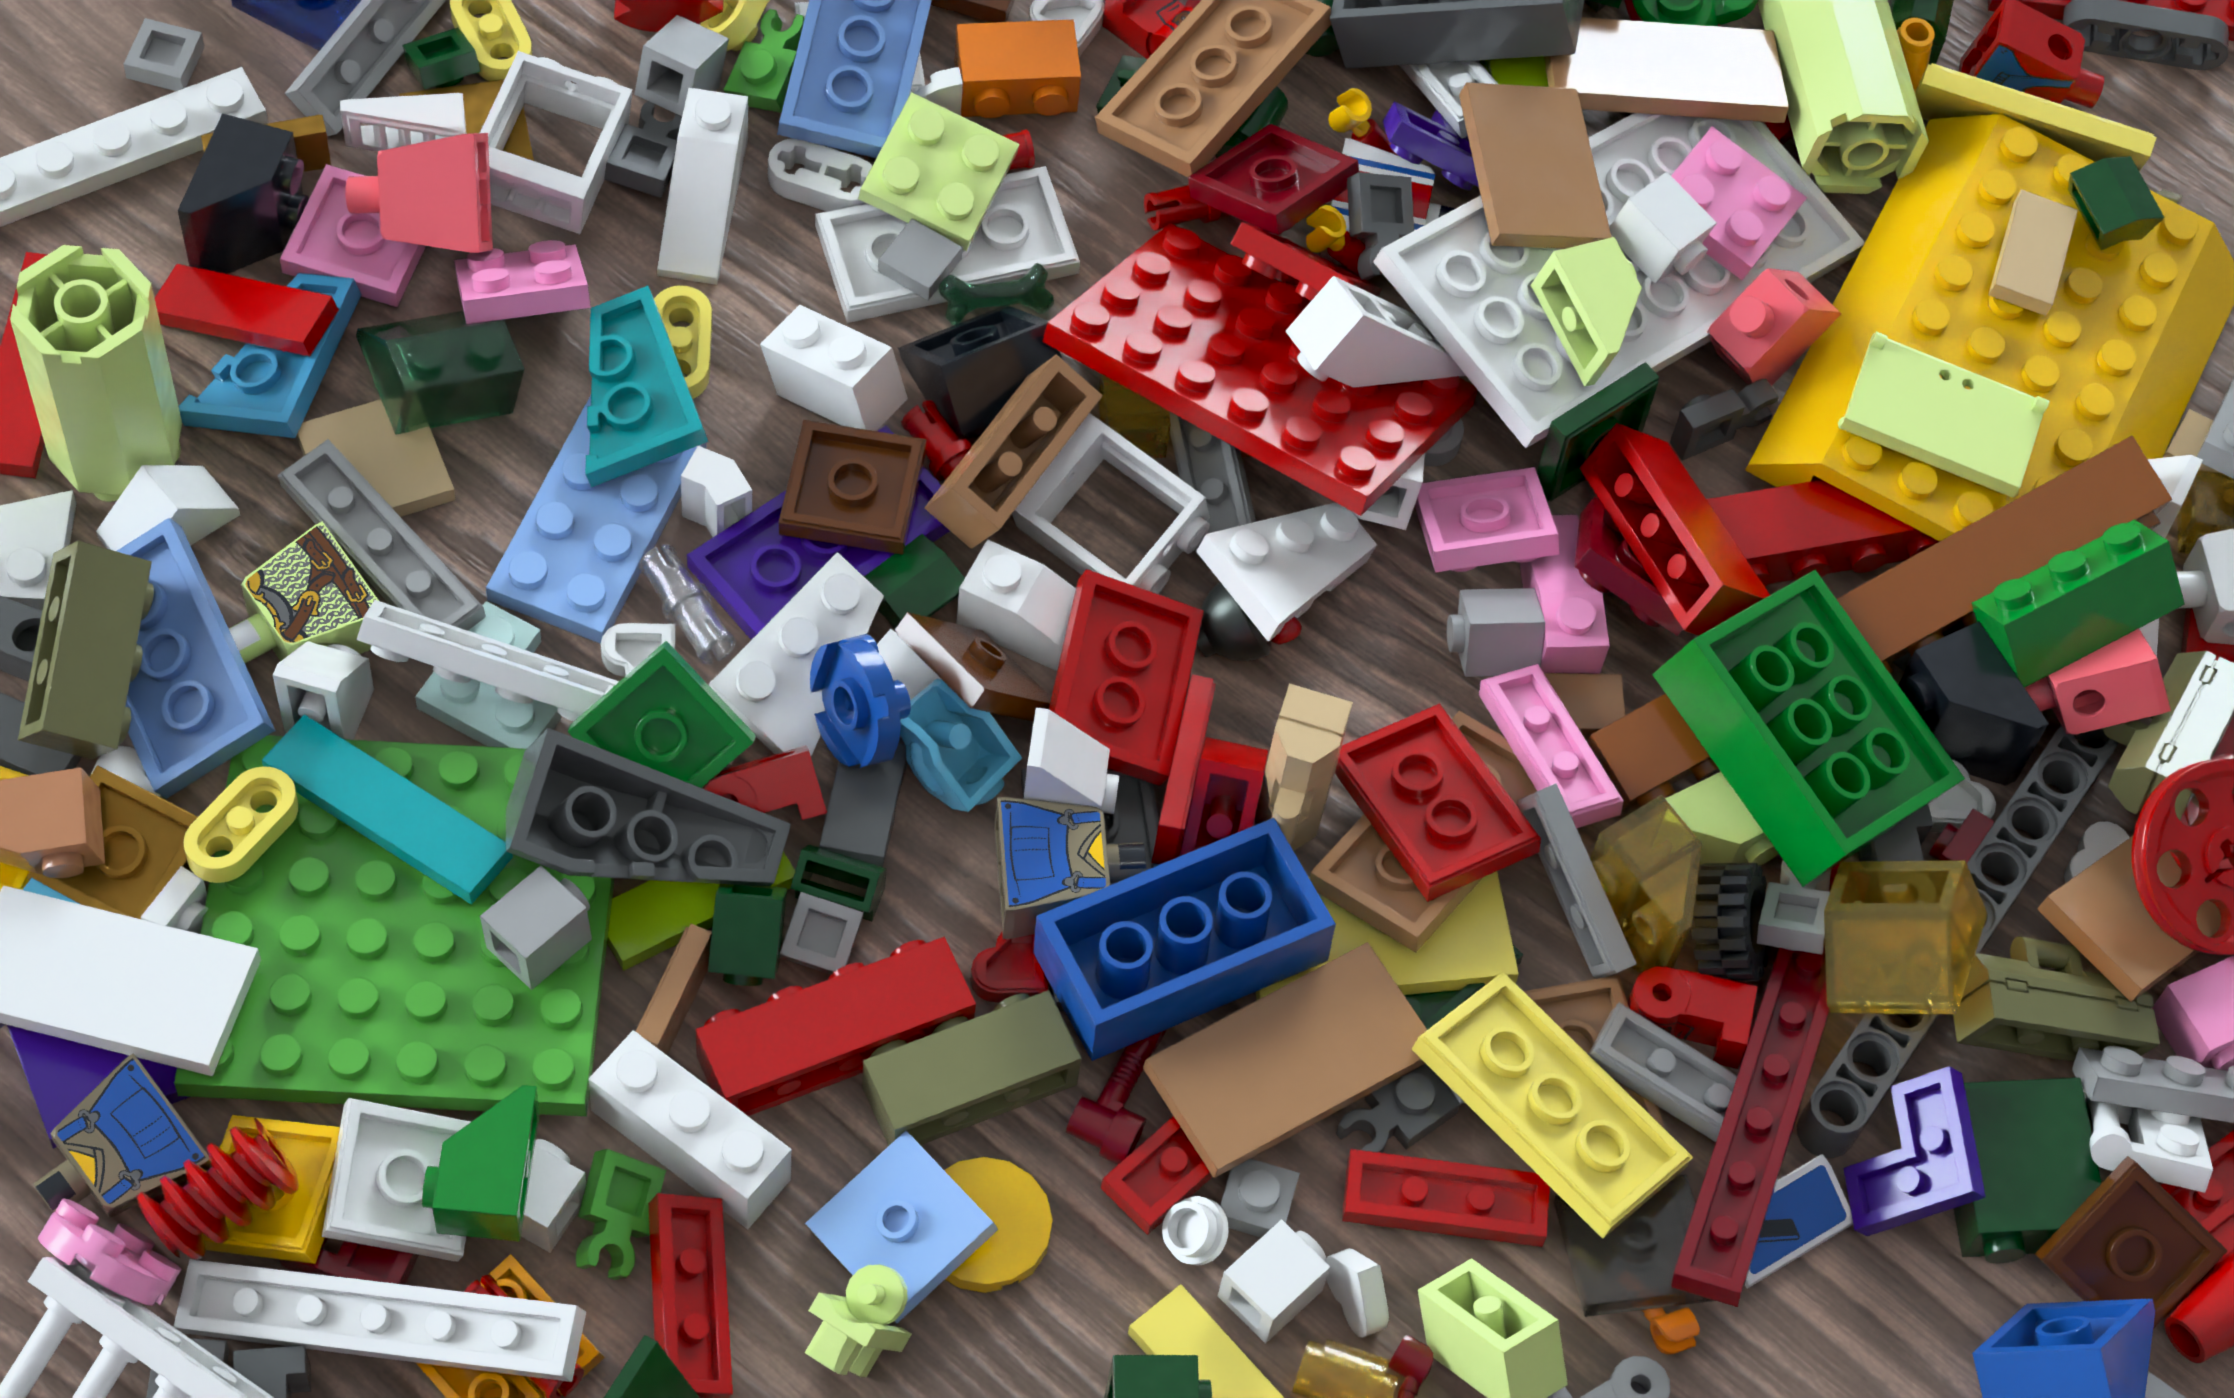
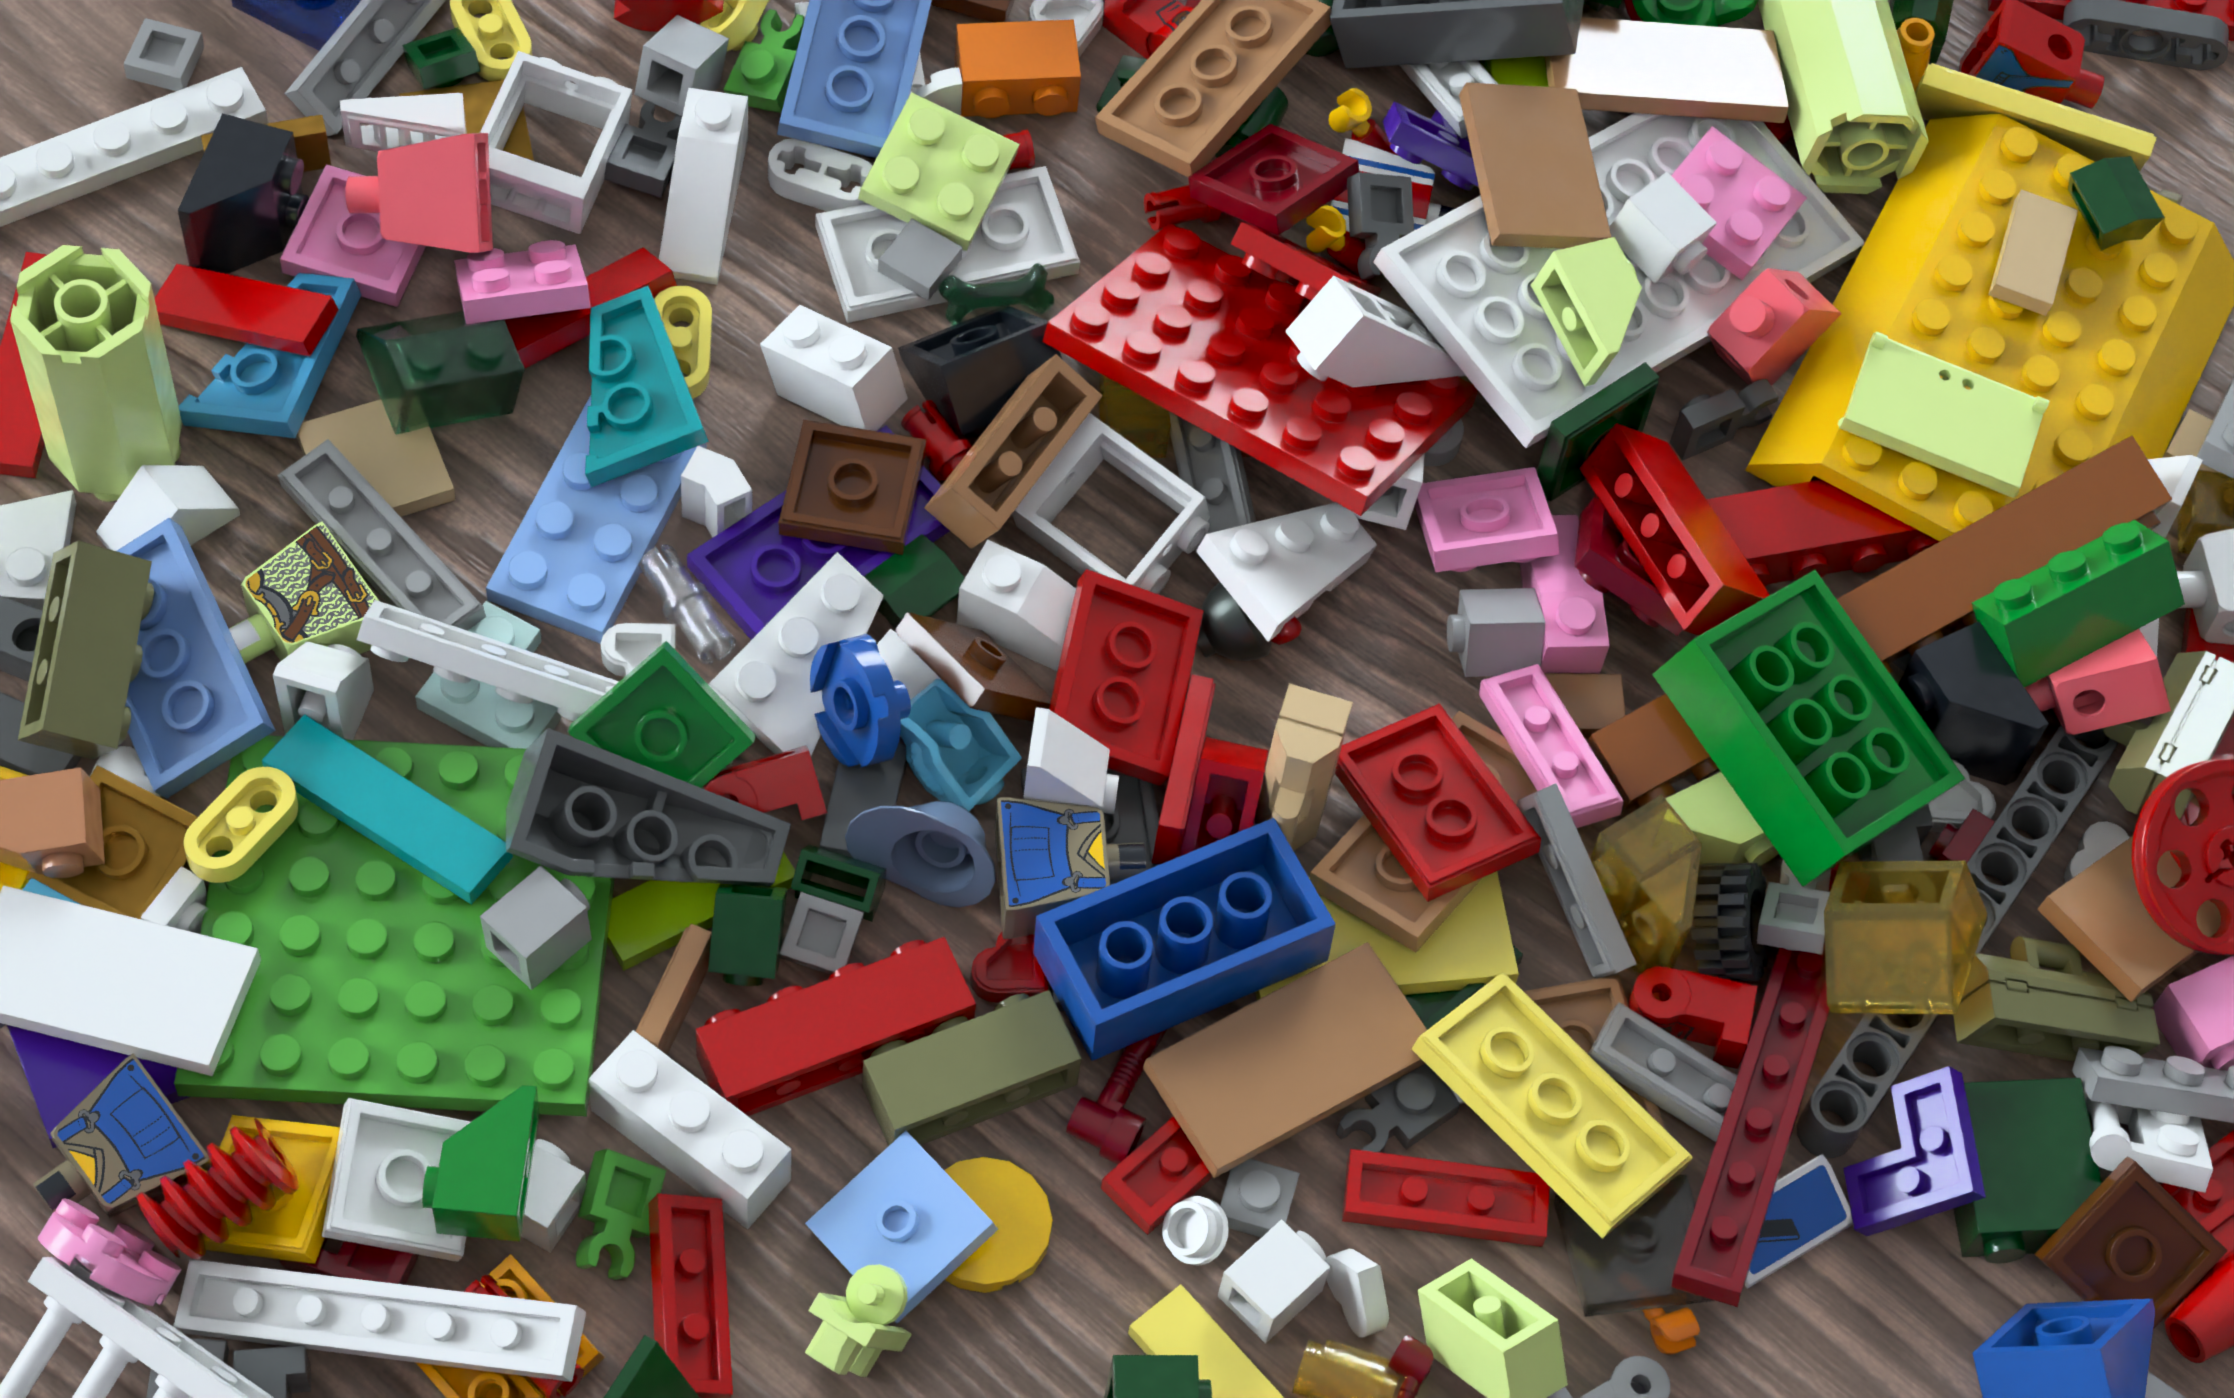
(546, 334): none -> red tile
(928, 849): none -> sand blue piece

